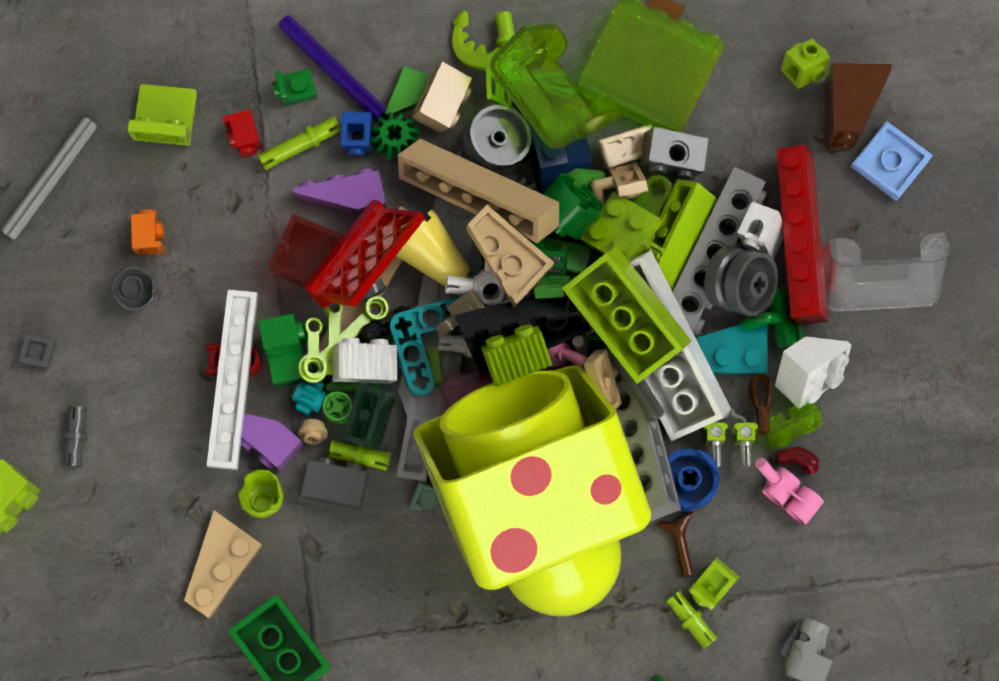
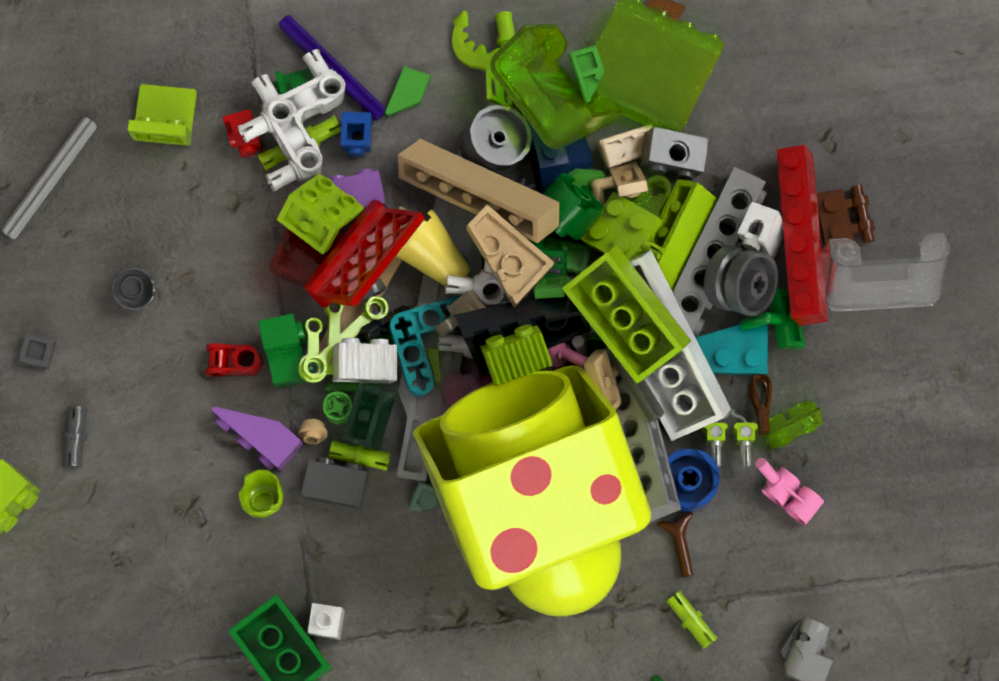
(146, 233): orange brick -> none
(220, 564): tan wing -> none
(232, 380): white plate -> none
(299, 105): none -> white pin
(309, 397): teal gear -> none
(318, 212): none -> lime bracket
(326, 621): none -> white brick
(399, 125): green gear -> none
(442, 98): tan brick -> none
(587, 70): none -> bright green tile
(713, 584): lime bracket -> none
(799, 455): dark red arm -> none
(805, 63): lime brick -> none
(812, 368): white slope -> none
(834, 215): none -> reddish brown plate
(849, 101): reddish brown slope -> none
(891, 161): light blue plate -> none

